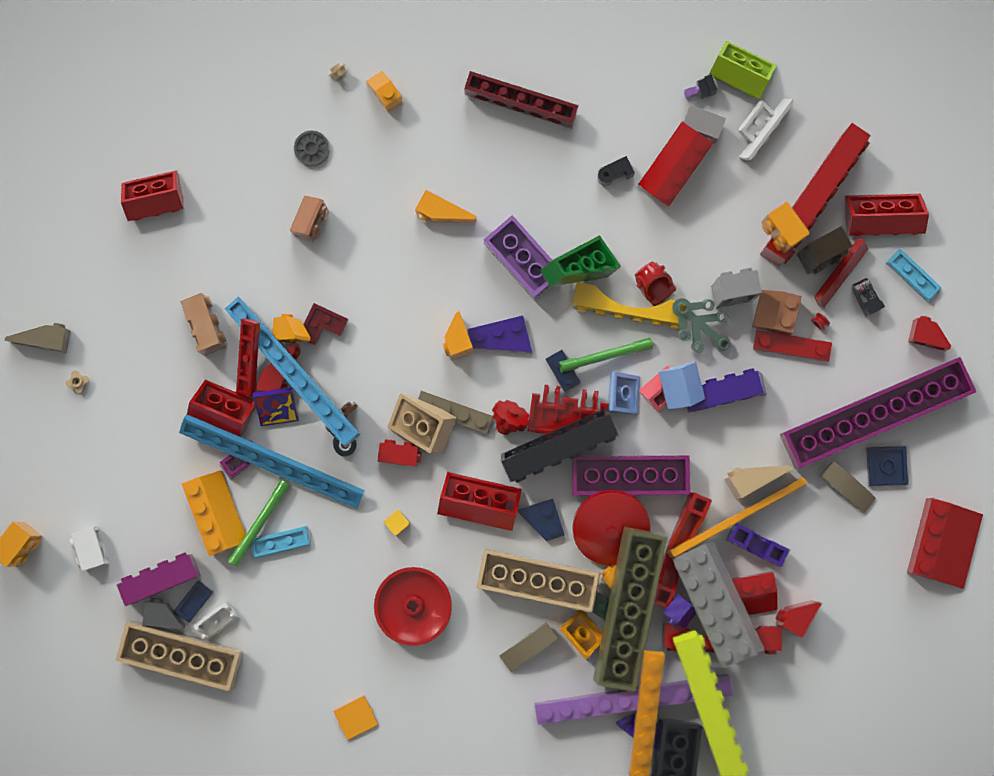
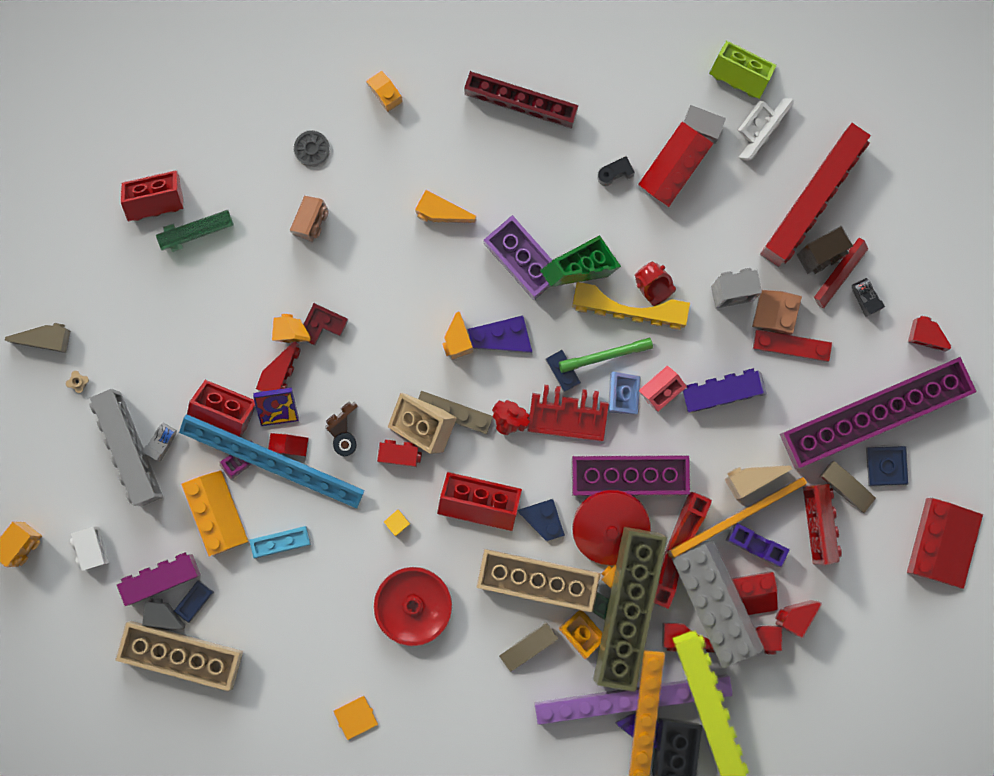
(125, 447): none -> light grey brick
(160, 442): none -> light grey leg
(174, 236): none -> clear green piece
(203, 324): medium nougat wedge -> none
(216, 621): white hinge -> none
(248, 357): red plate -> none
(276, 496): bright green piece -> none
(288, 444): none -> red slope
(296, 376): dark azure plate -> none
(337, 71): tan plate -> none
(559, 445): black brick -> none
(680, 612): dark purple brick -> none
(681, 385): light blue slope -> none
(699, 322): sand green plant -> none
(705, 87): black piece -> none
(784, 227): light orange brick -> none
(820, 321): red bush -> none
(821, 524): none -> red slope
(886, 214): red slope -> none
(913, 275): medium azure tile -> none

